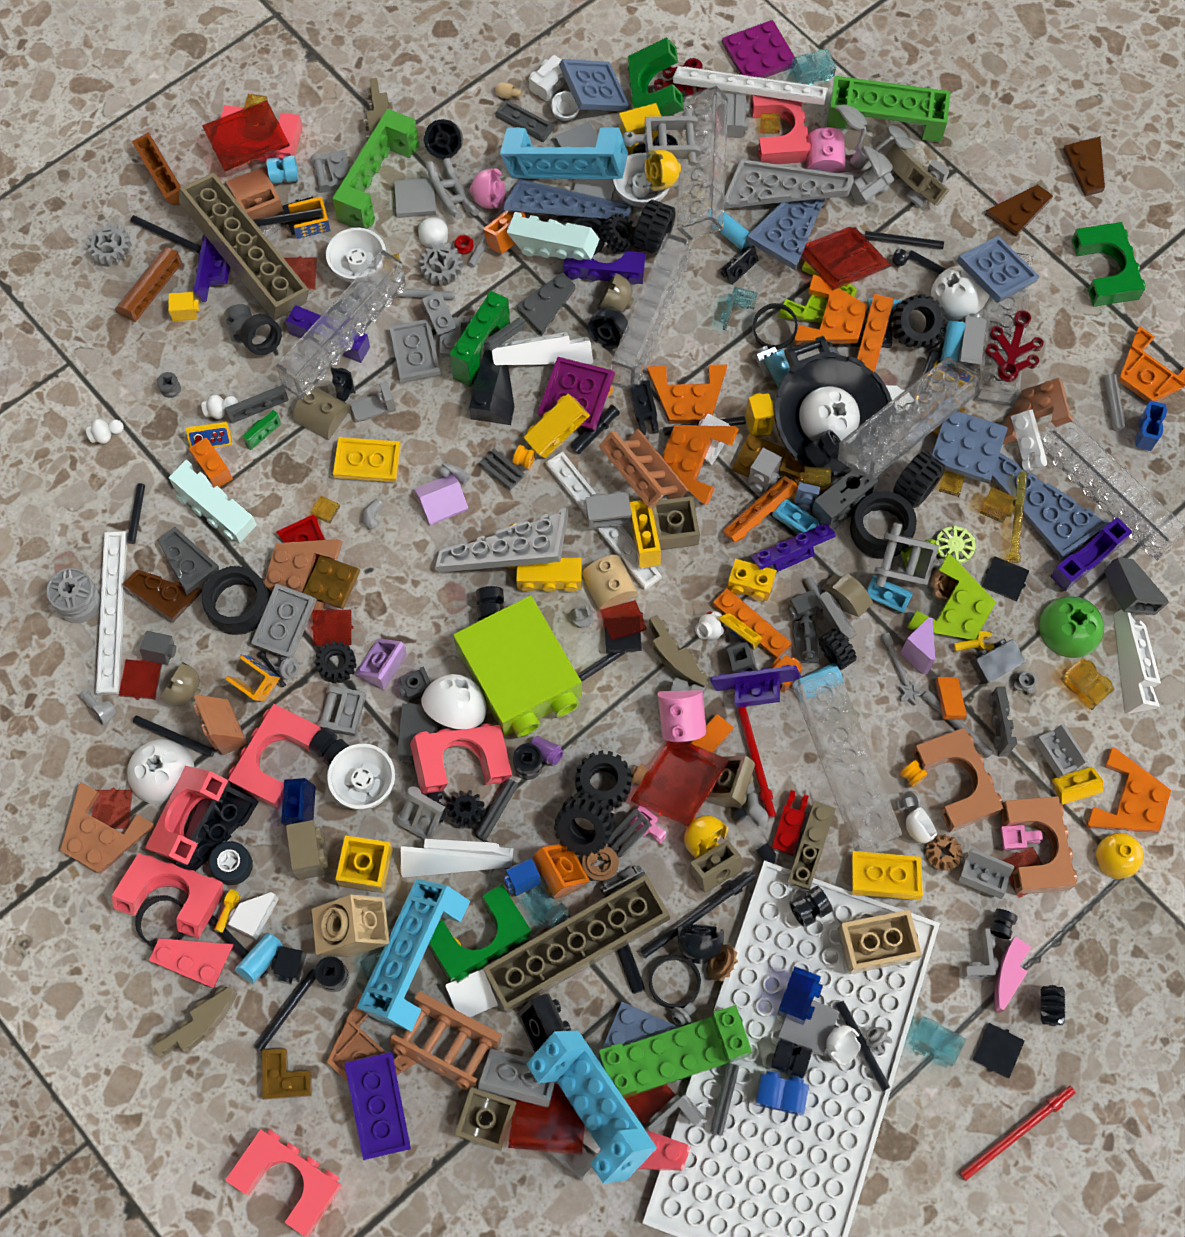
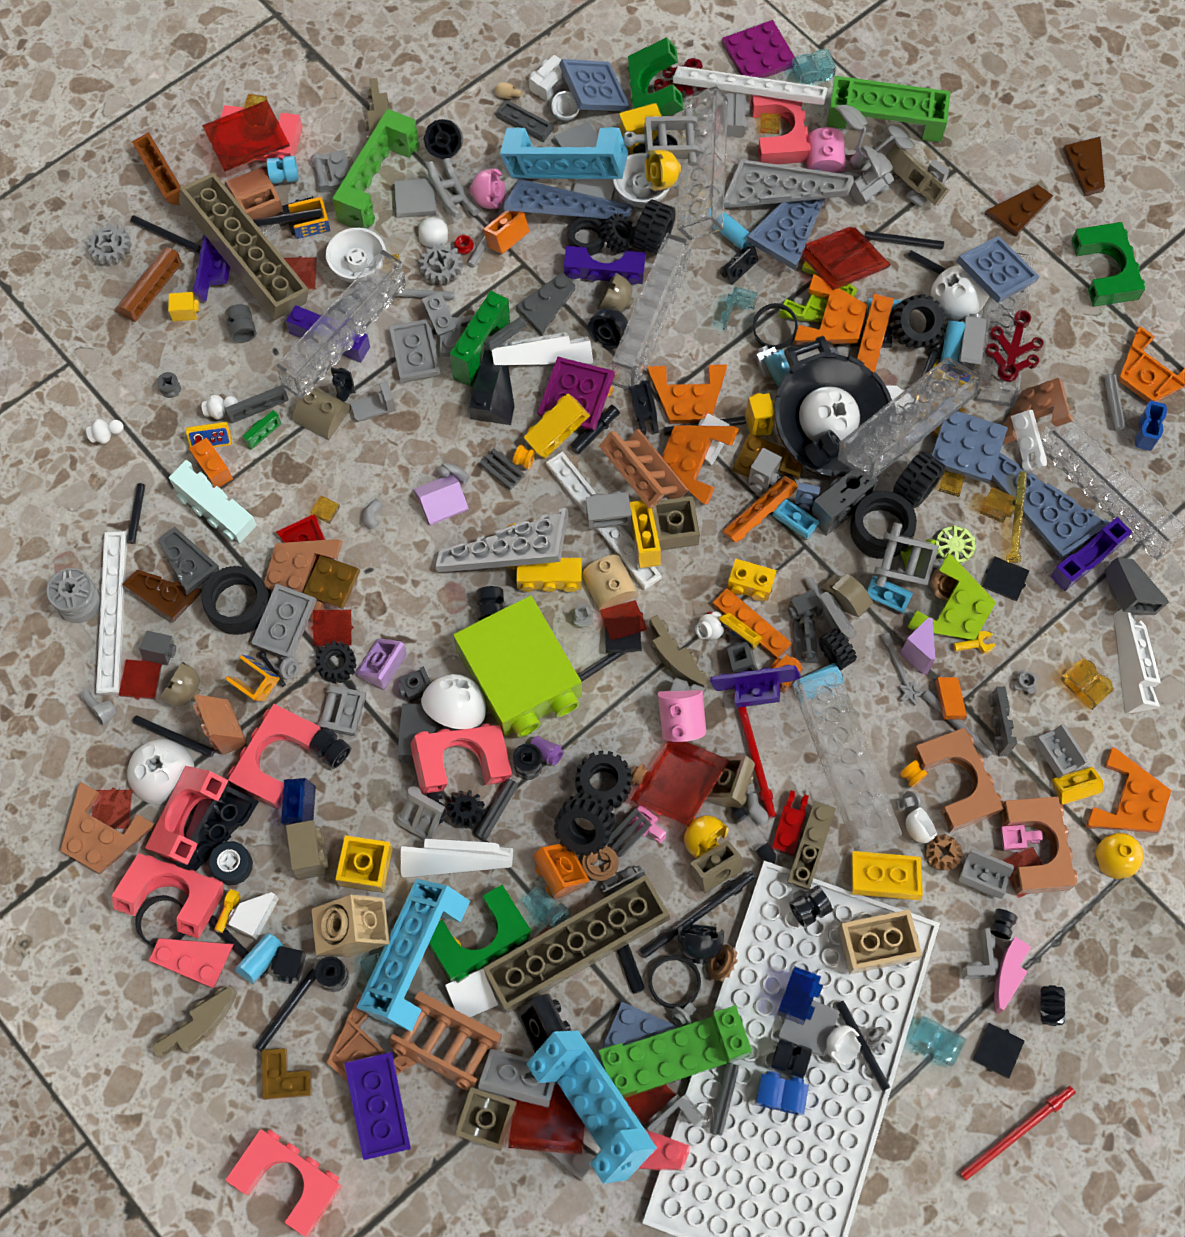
(270, 343): black tyre -> none
(357, 766): white piece -> none
(367, 459): yellow plate -> none
(522, 877): blue brick -> none
(552, 238): light aqua wedge -> none
(716, 732): orange tile -> none
(794, 549): dark purple bracket -> none
(816, 476): clear yellow brick -> none
(900, 257): black hinge -> none
(997, 661): brick -> none
(1071, 627): bright green piece -> none

